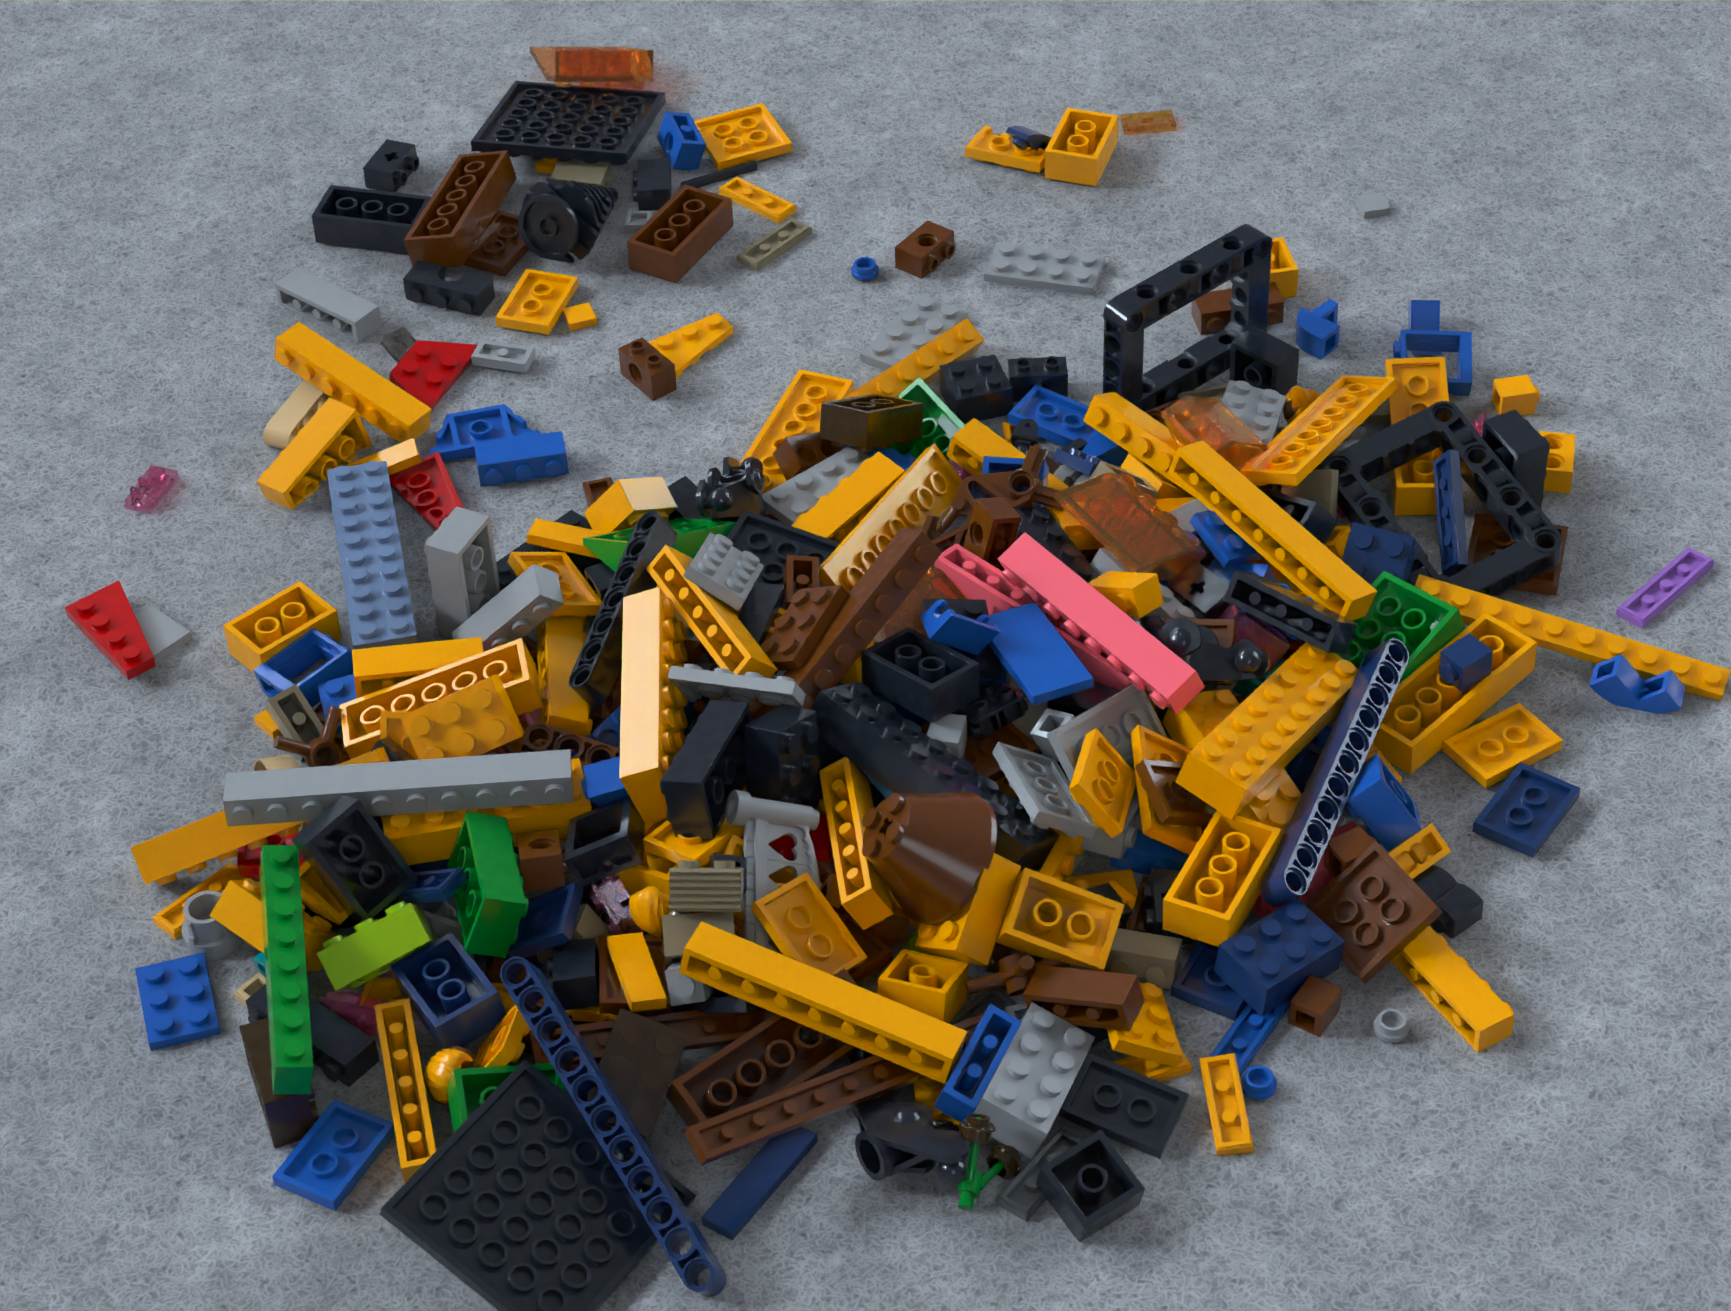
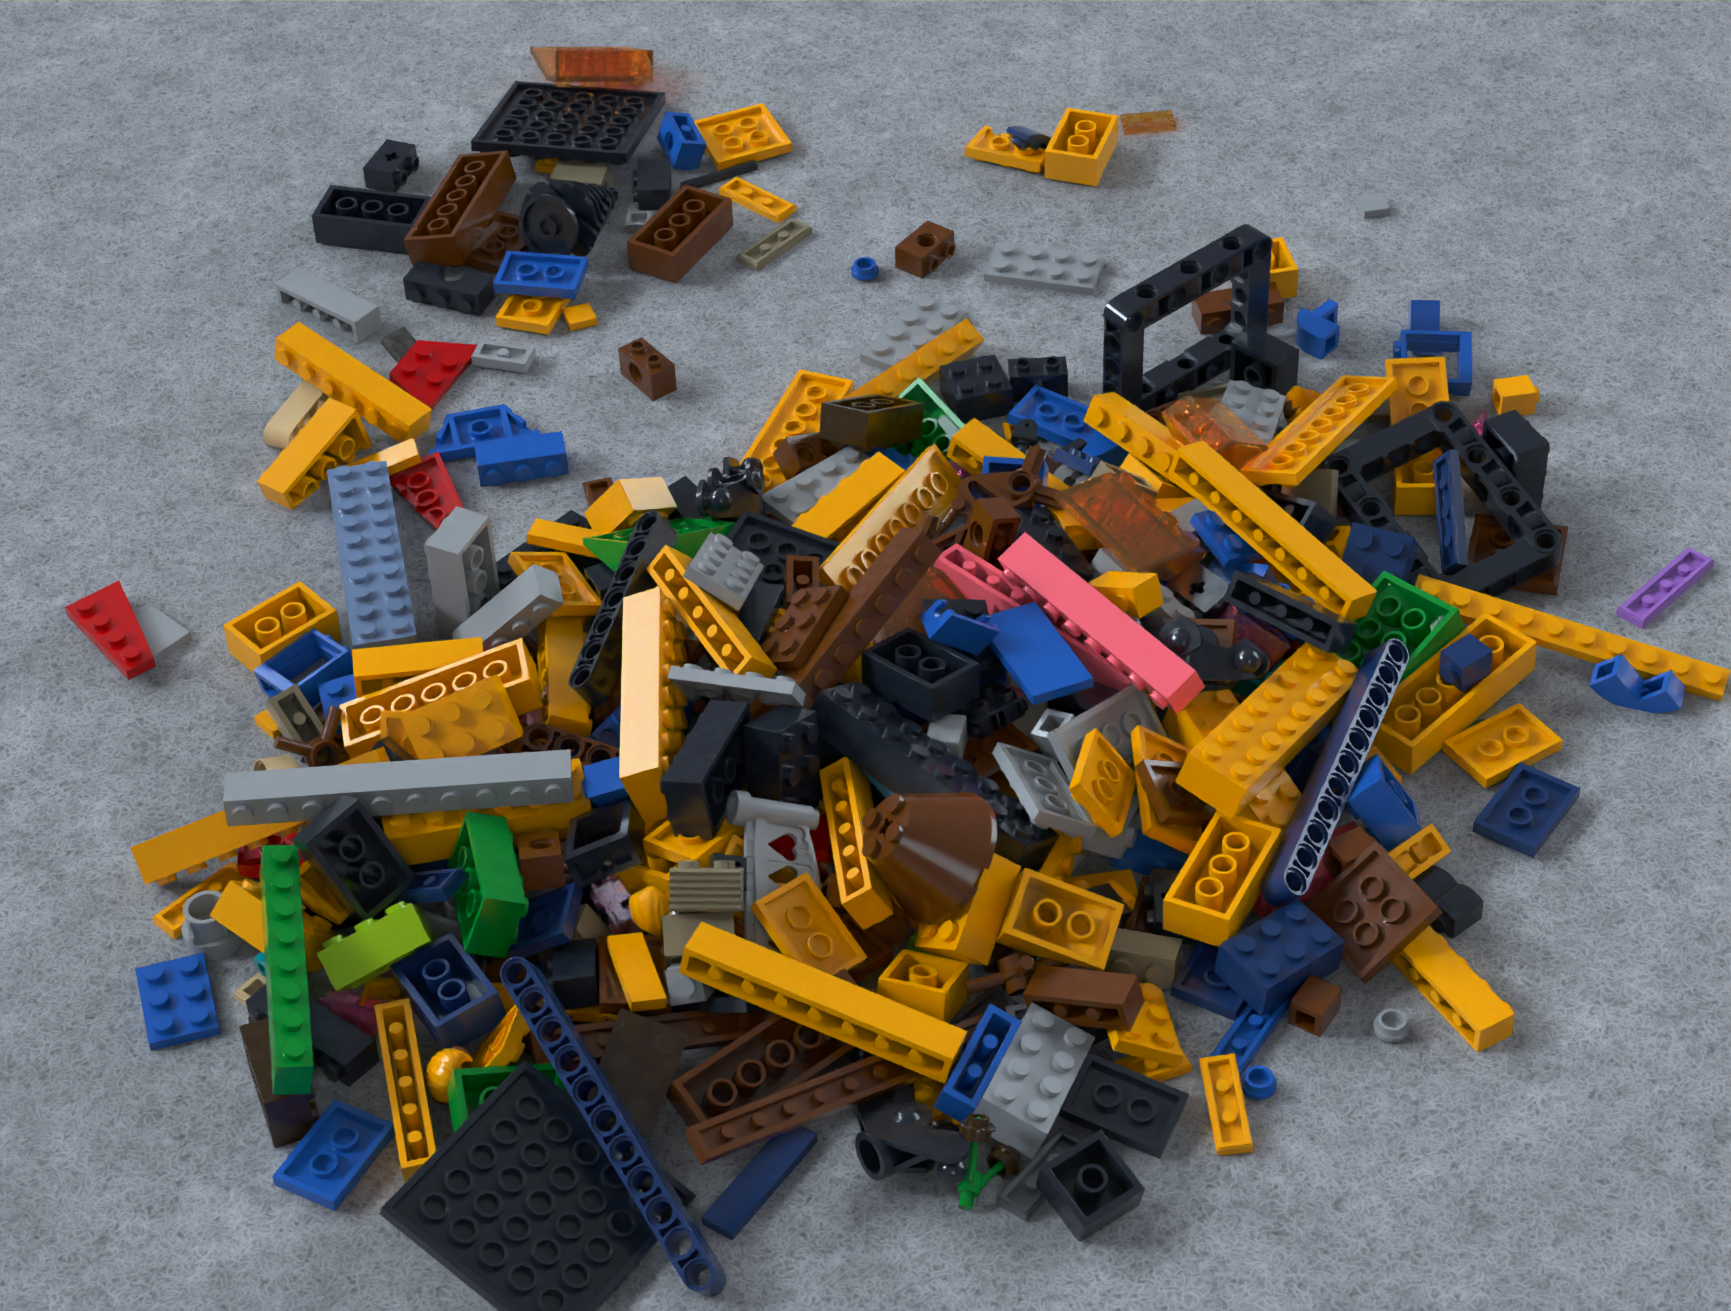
(150, 489): clear pink plate -> none
(541, 274): none -> blue plate
(692, 341): light orange wing -> none
(1559, 461): light orange brick -> none

